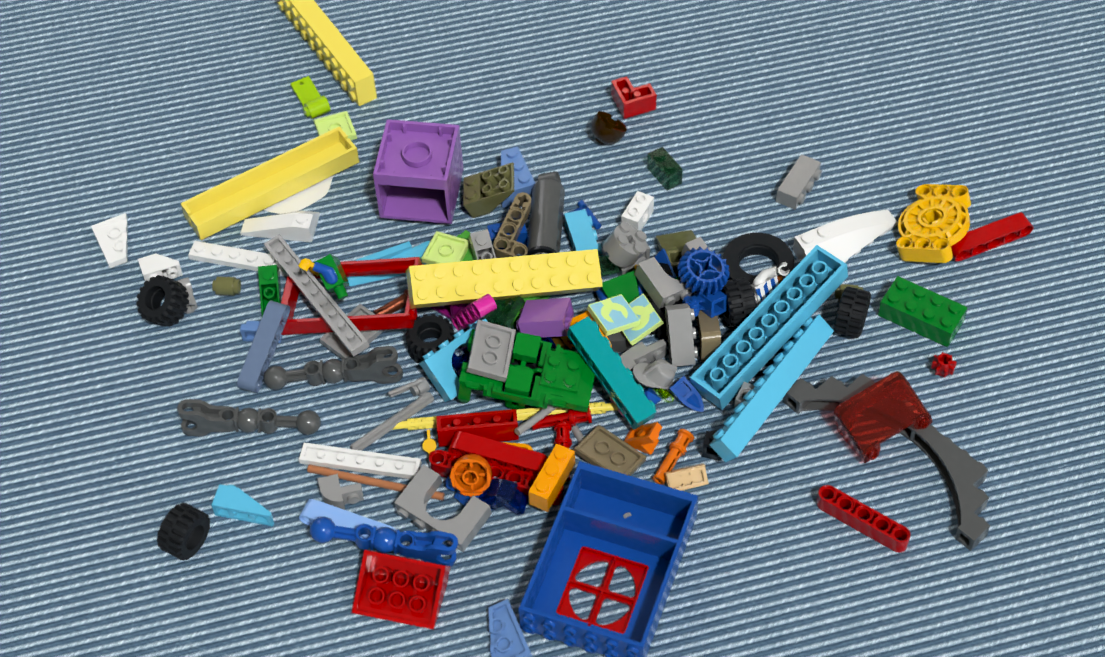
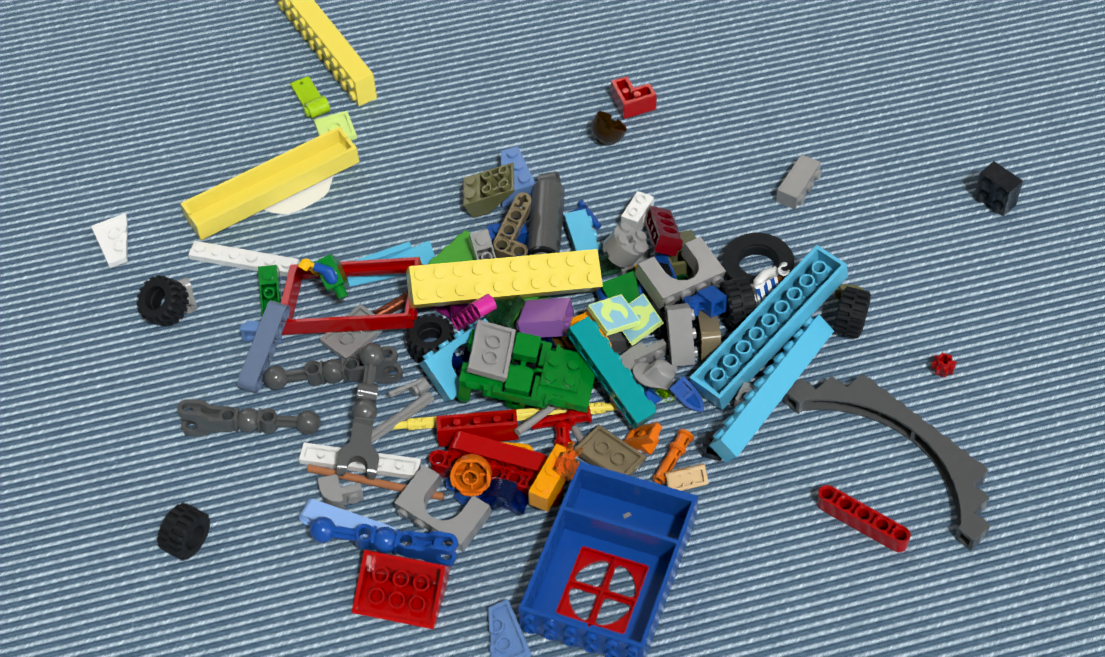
(159, 265): white slope -> none
(226, 286): olive brick -> none
(236, 504): medium azure slope -> none
(291, 226): white wedge -> none
(317, 296): light grey plate -> none
(364, 413): none -> dark grey piece
(418, 171): medium lavender piece -> none
(429, 444): yellow piece -> none
(445, 249): yellowish green tile -> none
(566, 462): none -> clear orange plate
(663, 231): none -> dark red brick
(664, 168): clear green brick -> none
(712, 279): blue gear -> none
(845, 235): white wedge -> none
(879, 415): clear red windscreen -> none
(922, 311): green brick -> none
(934, 223): yellow piece -> none
(992, 236): red beam -> none
(998, 188): none -> black brick

